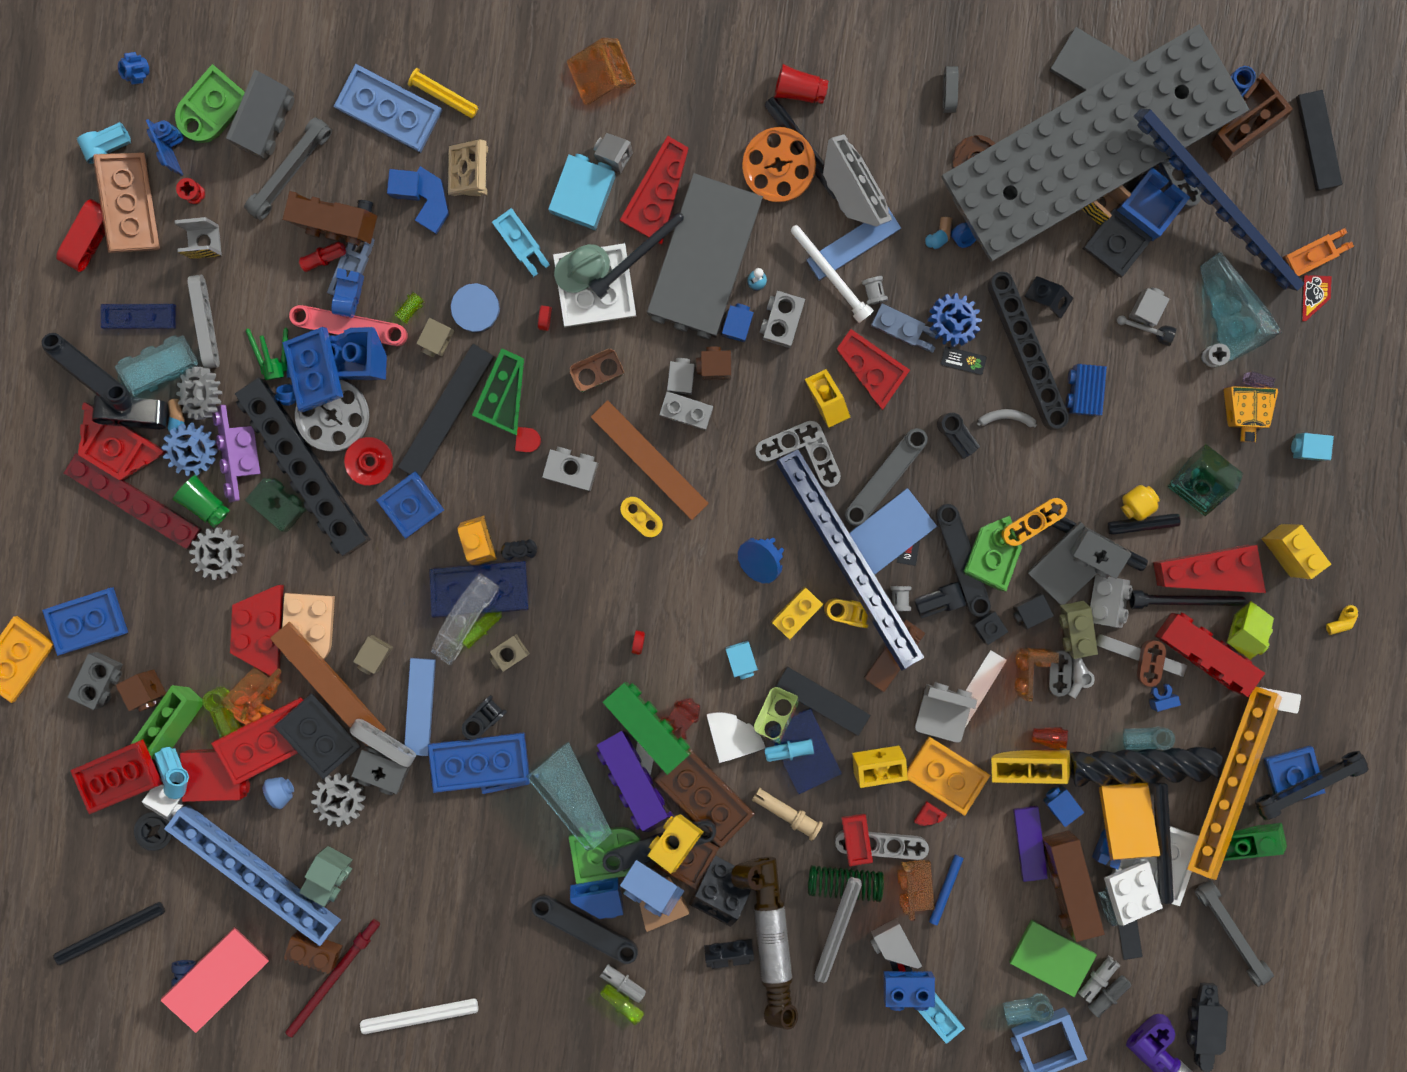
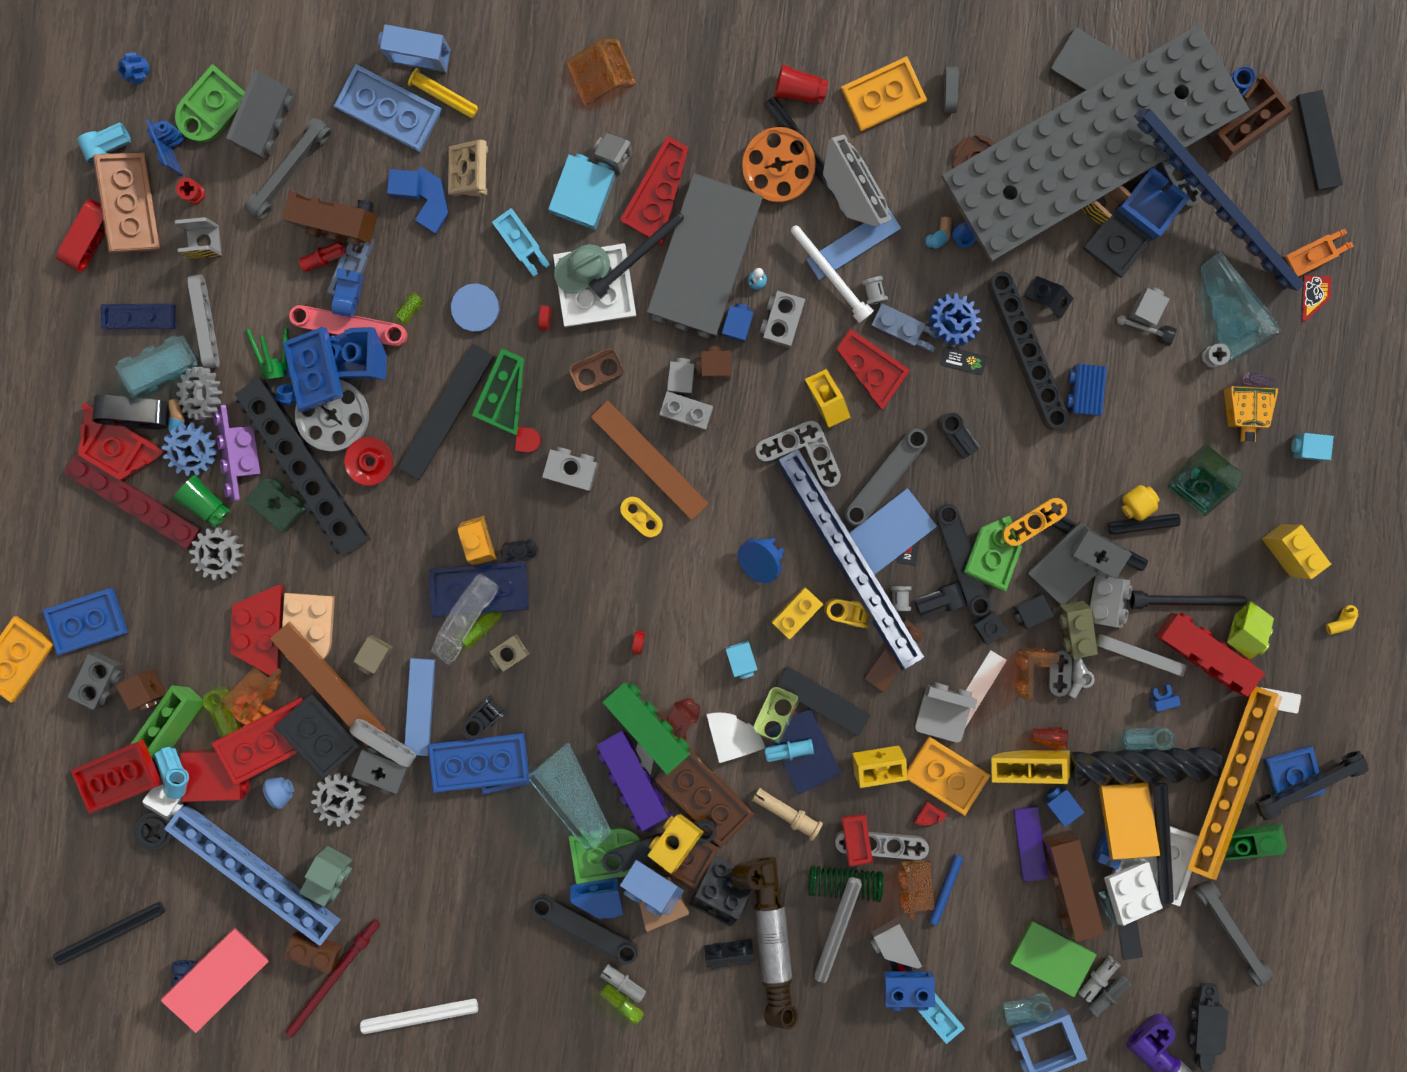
(86, 371): black piece -> none
(410, 505): blue tile -> none
(414, 48): none -> medium blue window
(435, 338): dark tan brick -> none
(883, 94): none -> light orange tile
(1007, 414): light grey piece -> none
(1145, 662): copper beam -> none
(1221, 569): red wedge -> none

